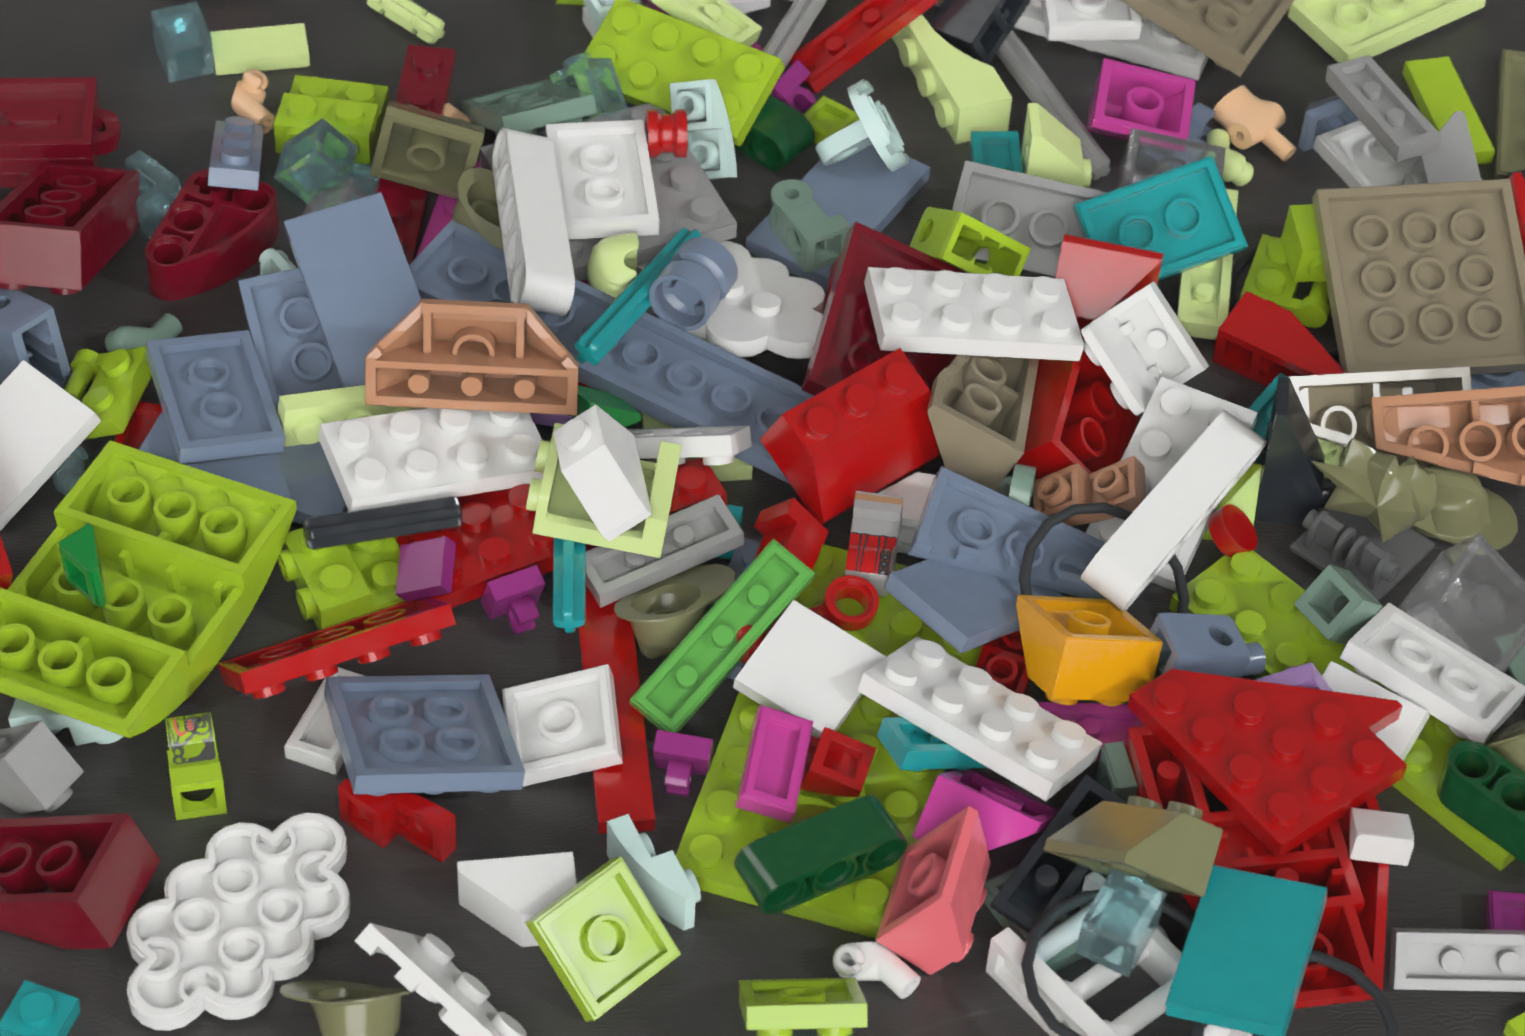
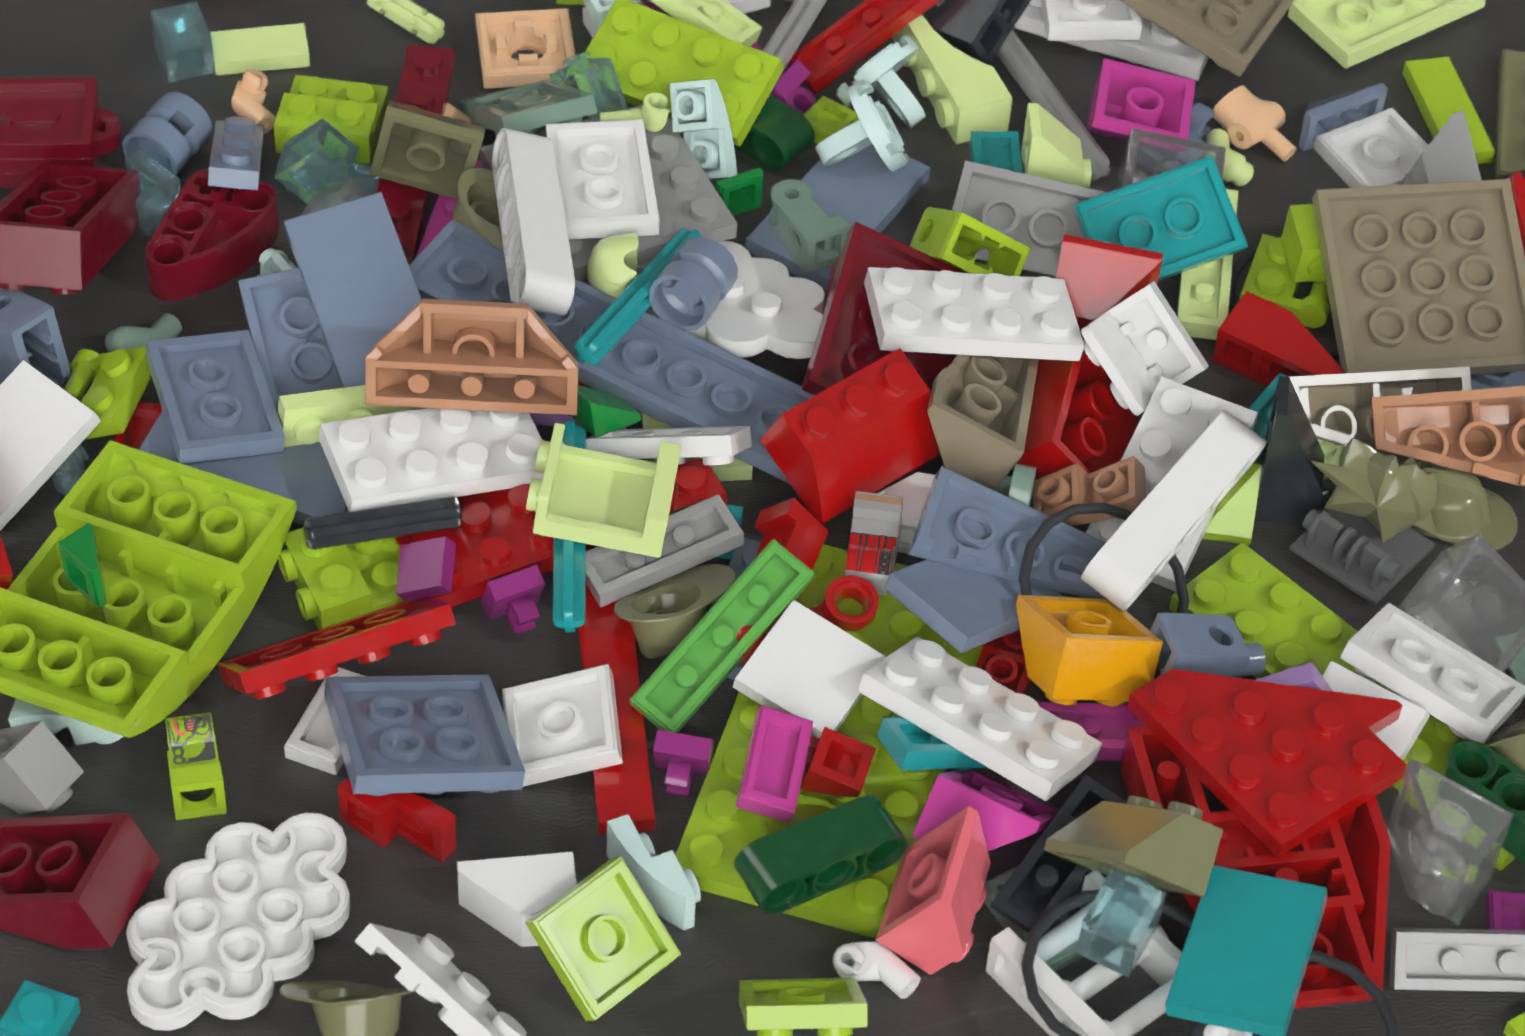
(170, 131): none -> sand blue wheel
(508, 32): none -> light nougat piece
(603, 471): white slope -> none
(652, 113): none -> yellowish green hand
(666, 133): red wheel -> none
(742, 191): none -> green slope
(882, 76): none -> light aqua tile
(1116, 771): sand green tile -> none
(1232, 530): red tile -> none
(1325, 603): sand green plate -> none
(1380, 836): white slope -> none
(1383, 108): light grey plate -> none
(1444, 841): none -> clear slope

